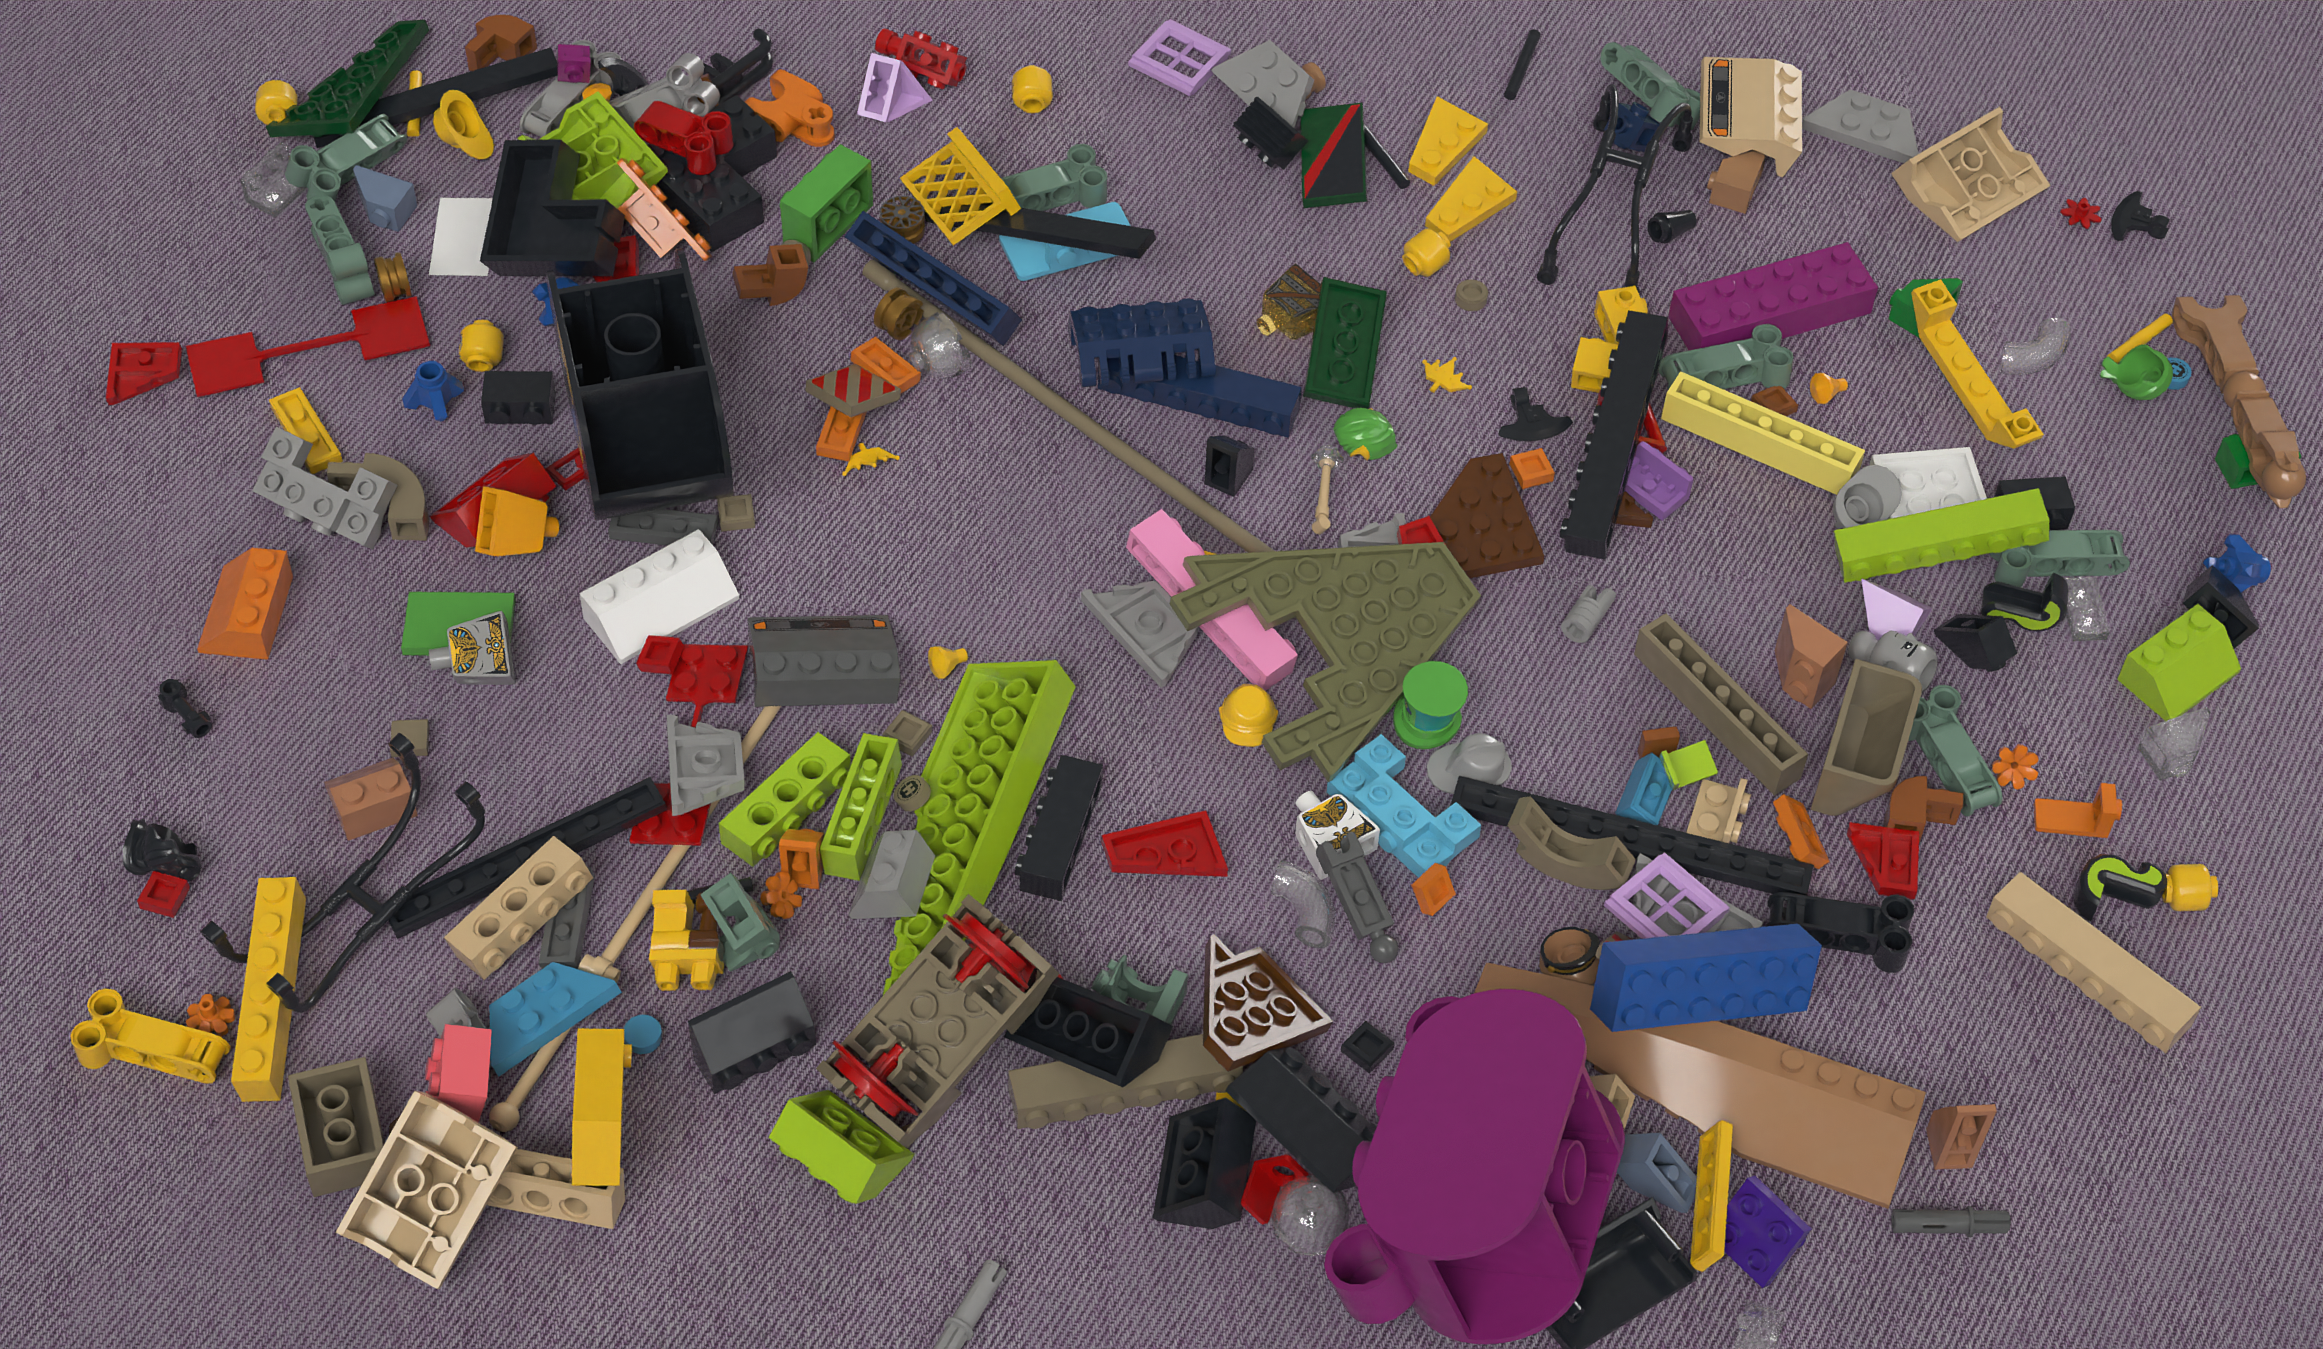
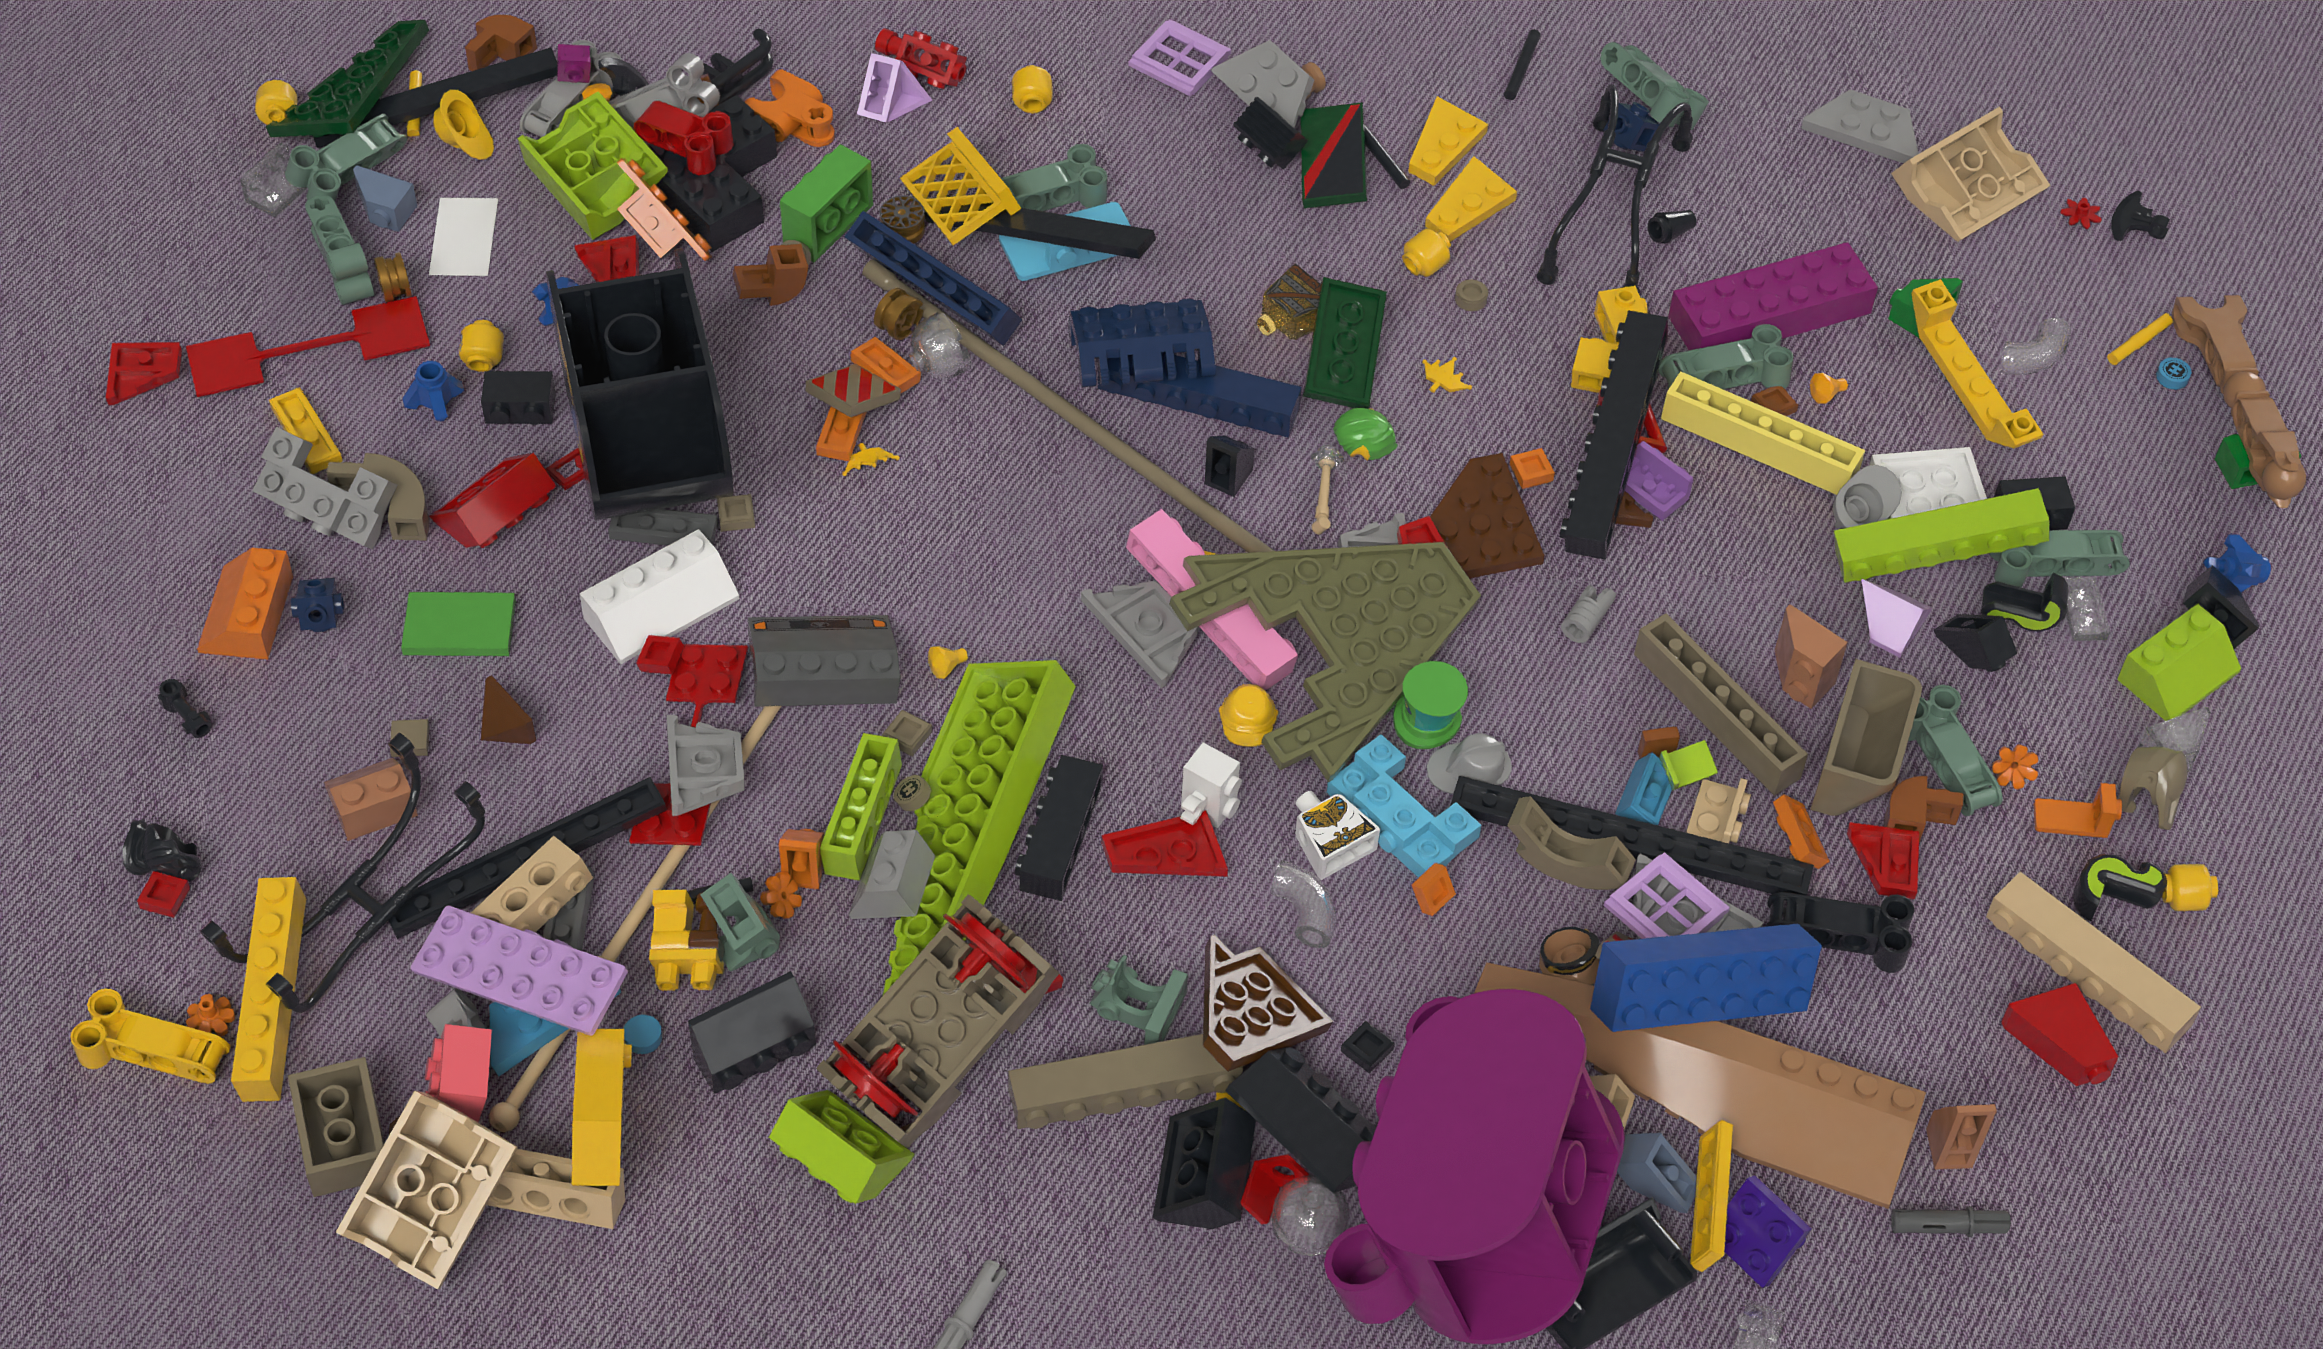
(317, 604): none -> dark blue brick
(477, 652): torso -> none
(503, 717): none -> reddish brown slope
(512, 524): light orange torso -> none
(519, 970): none -> lavender bracket
(539, 225): black piece -> none
(767, 804): lime brick -> none
(1092, 1032): black slope -> none
(1210, 785): none -> white brick
(1359, 895): dark grey plate -> none
(1532, 421): black piece -> none
(1736, 180): medium nougat slope -> none
(1752, 107): tan piece -> none
(1897, 653): light grey piece -> none
(2063, 1034): none -> red slope
(2140, 373): bright green hat -> none
(2162, 774): none -> dark tan helmet

